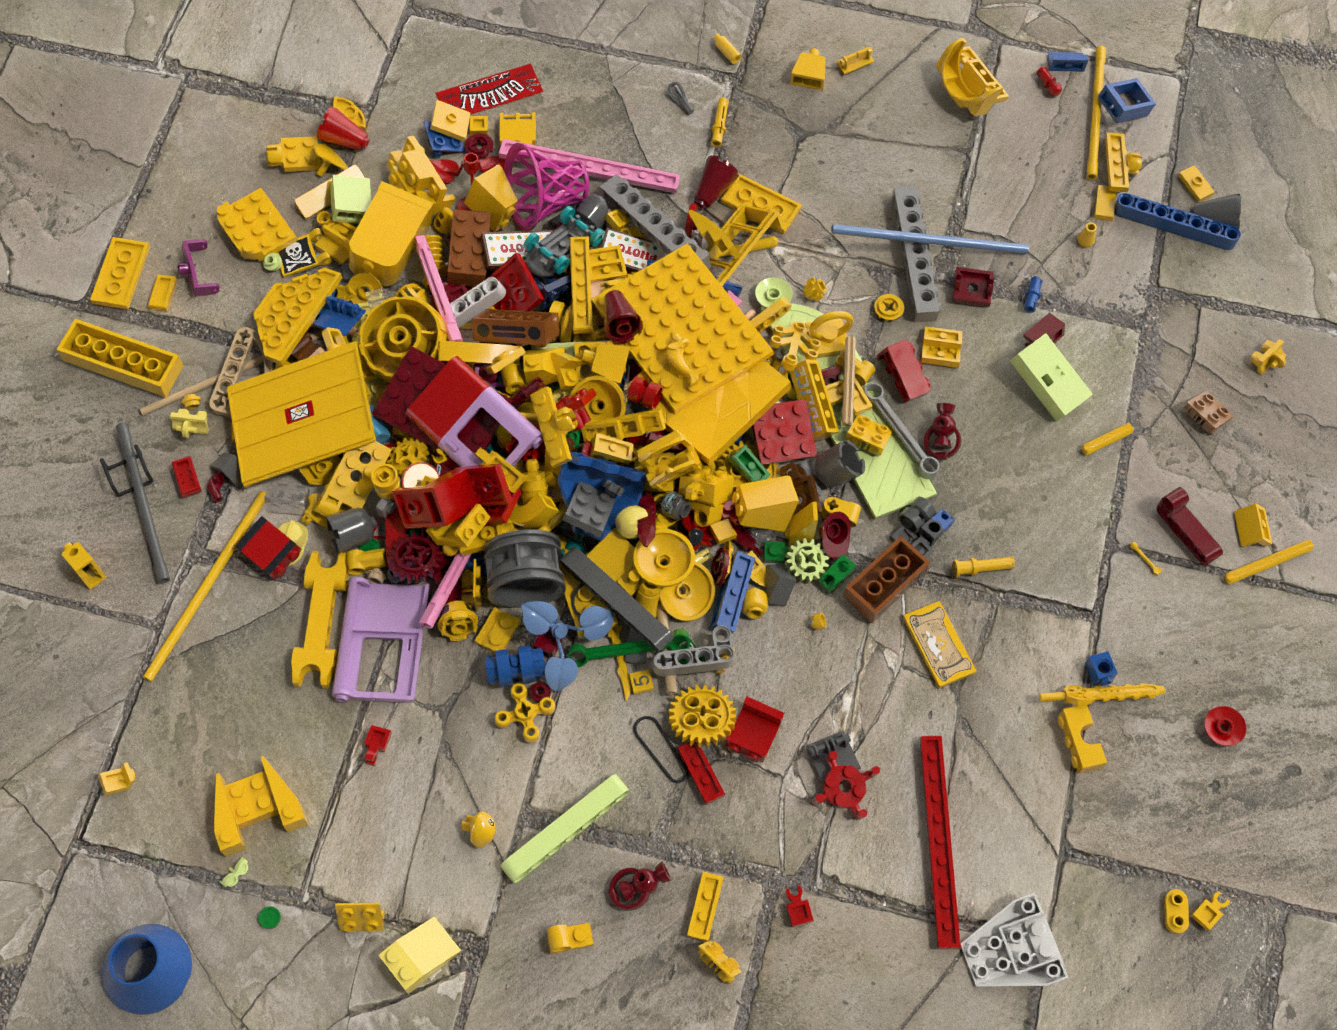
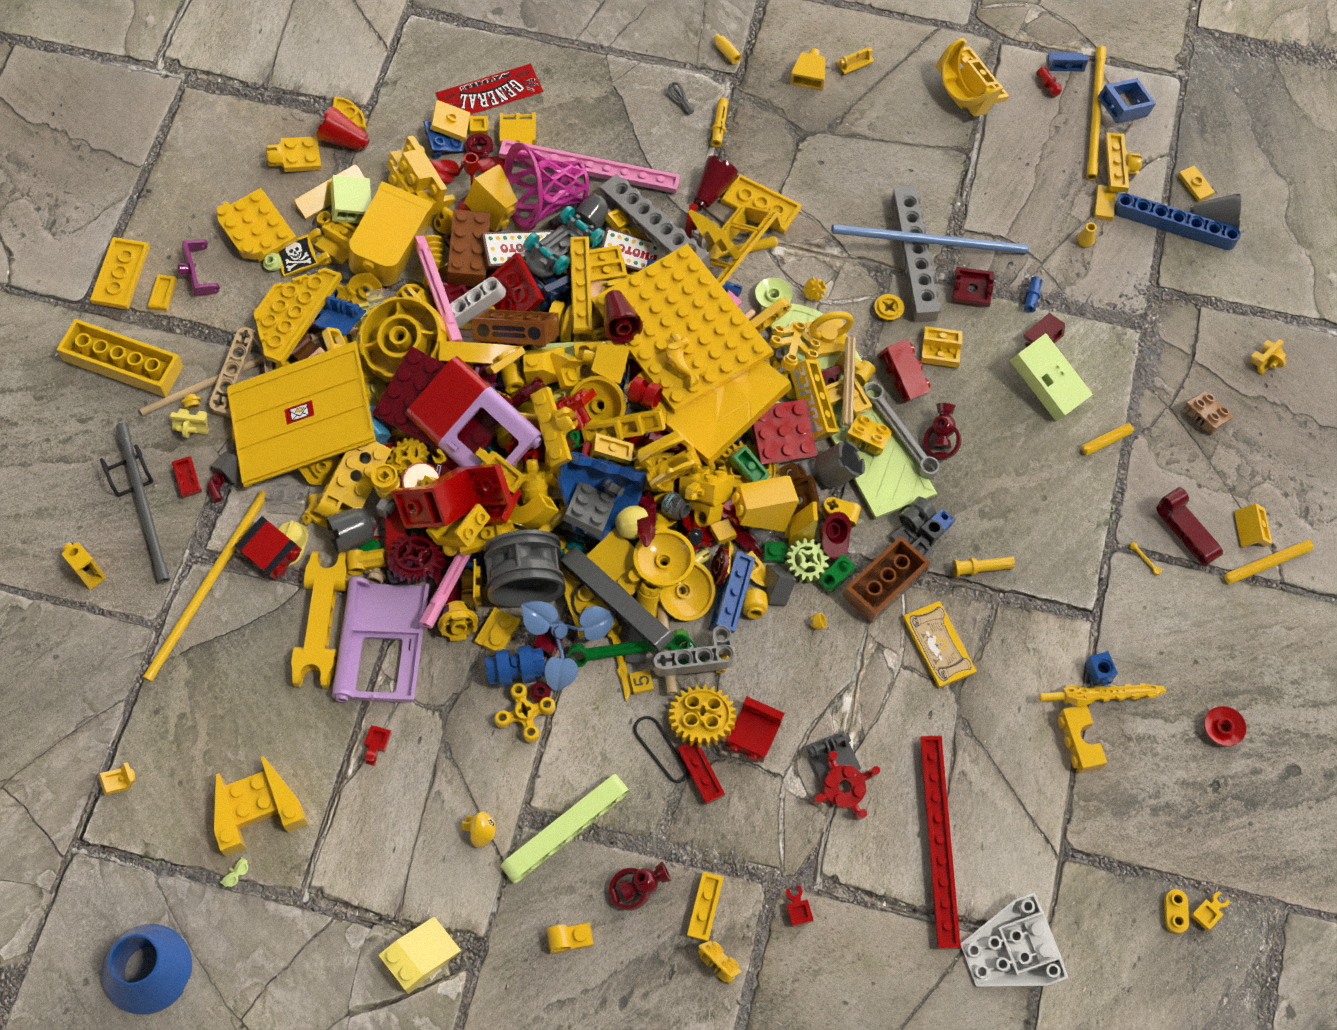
(269, 917): green piece -> none
(327, 157): yellow shield -> none
(360, 917): yellow hinge -> none

